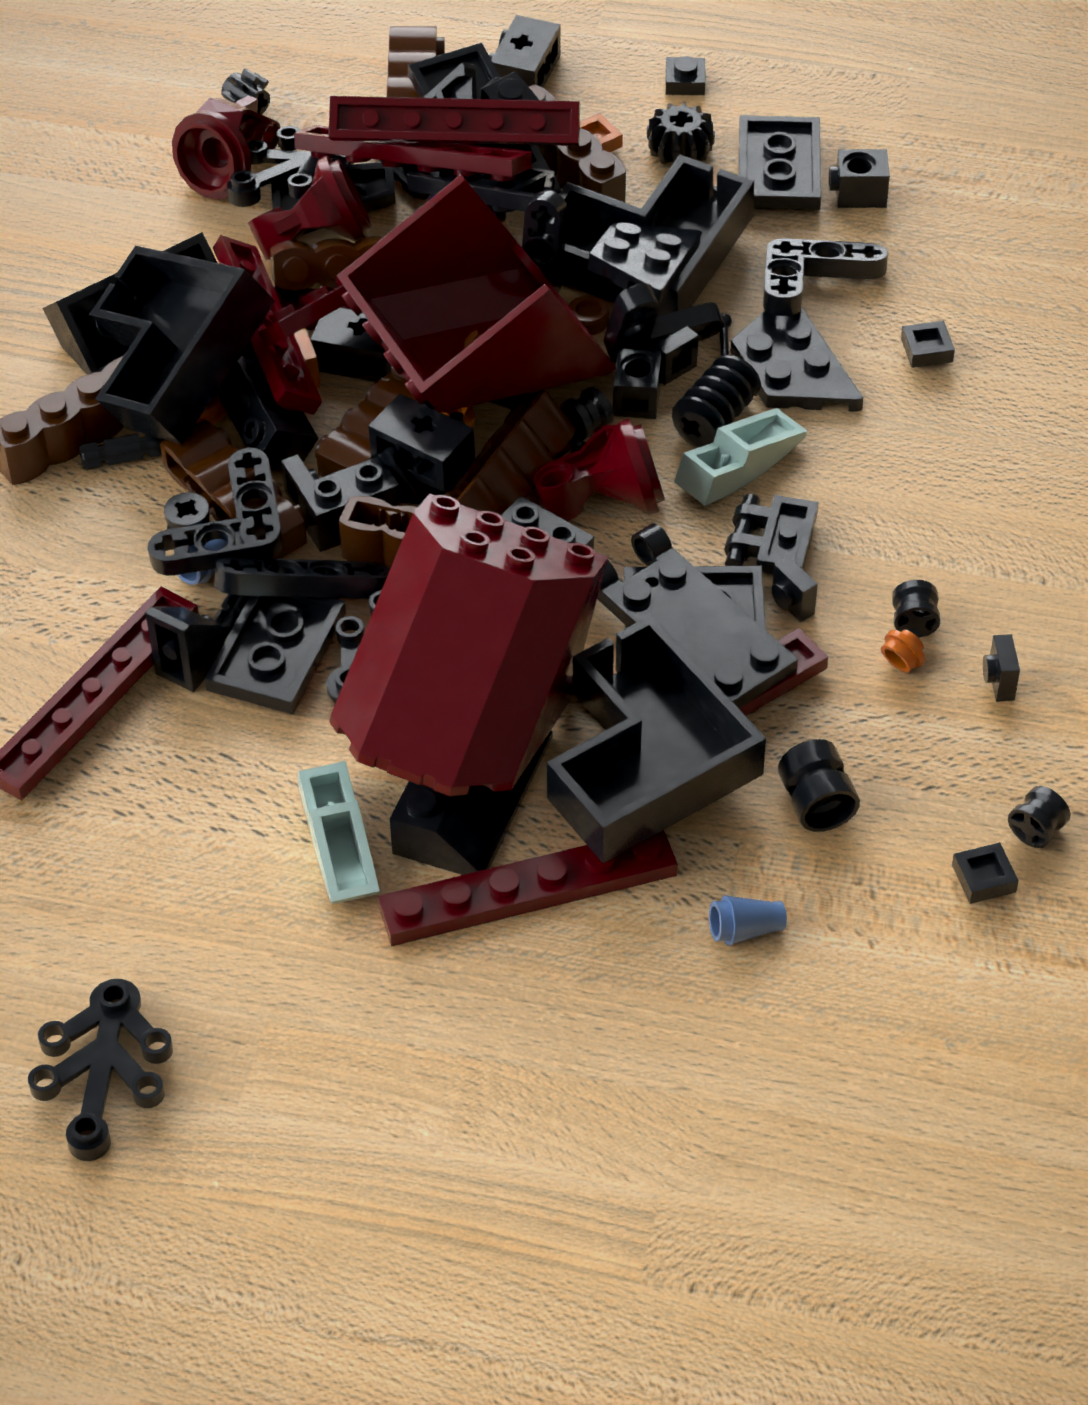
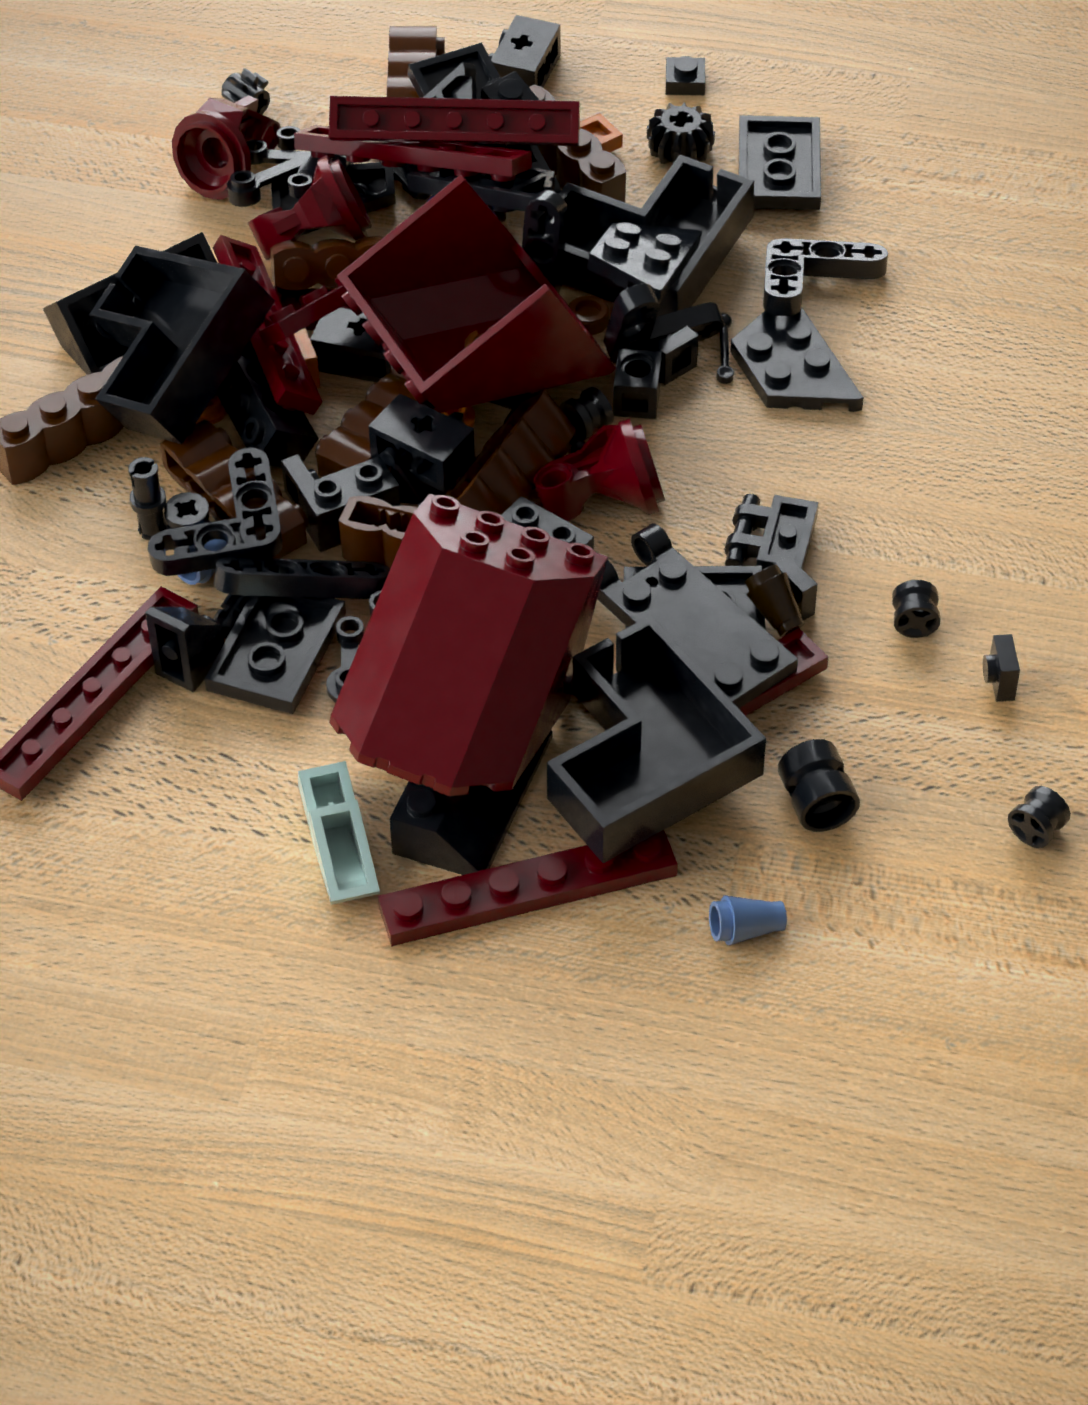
(101, 1057): black plant -> none
(119, 450): black axle -> none
(147, 497): none -> black pin
(715, 399): black piece -> none
(738, 455): light aqua slope -> none
(774, 598): none -> dark brown cone
(860, 178): black brick -> none
(903, 650): orange plate -> none
(927, 344): plate -> none
(985, 873): black plate -> none

